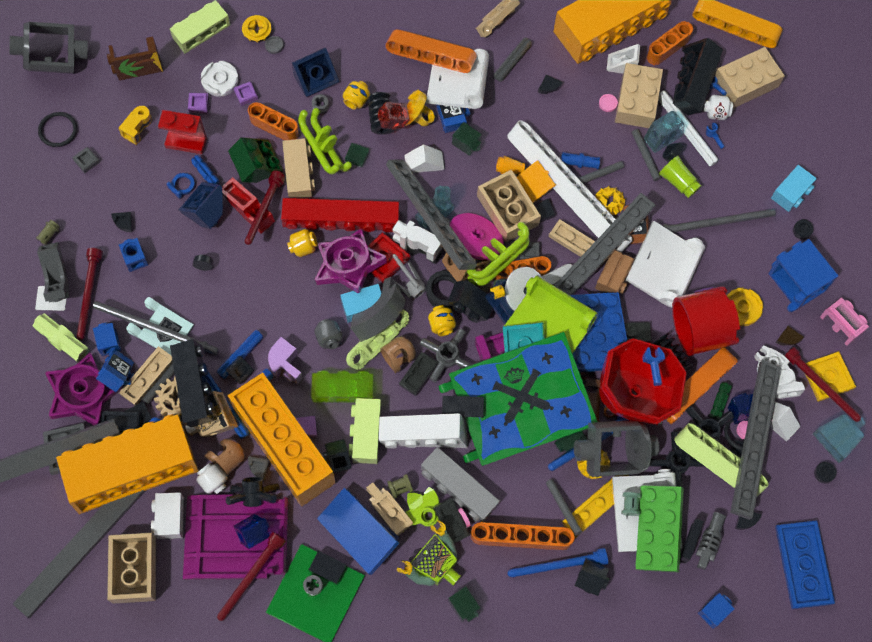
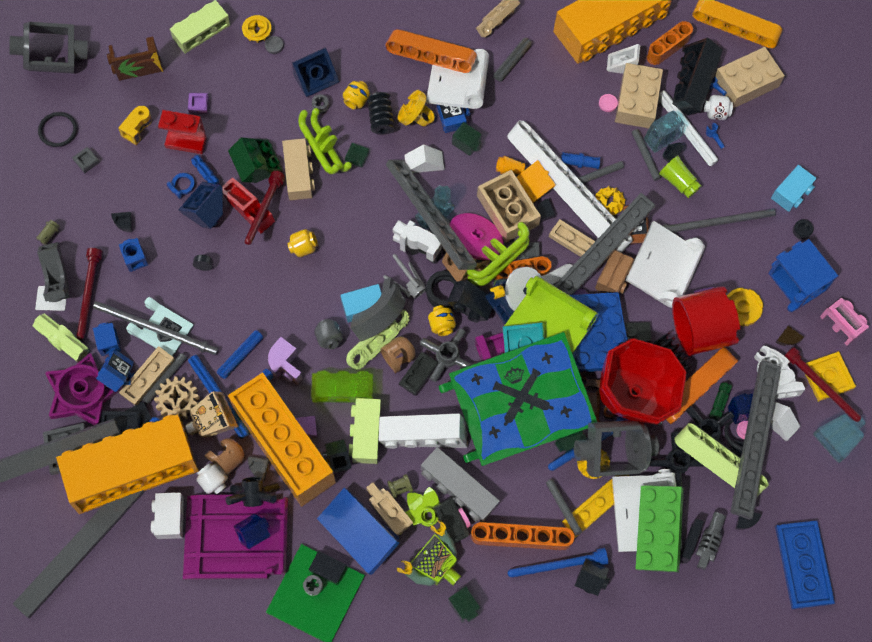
(132, 568): tan brick -> none
(192, 383): black wedge -> none
(219, 78): white tile -> none
(239, 370): black tile -> none
(245, 93): medium lavender tile -> none
(268, 115): orange beam -> none
(275, 541): dark red piece -> none
(339, 214): red brick -> none
(348, 261): magenta plate -> none
(388, 247): red tile -> none
(393, 115): clear red brick -> none
(463, 405): black tile -> none
(549, 85): black tile -> none
(631, 504): sand green bush -> none
(654, 362): blue bar -> none
(716, 610): blue brick -> none
(825, 472): black tile -> none

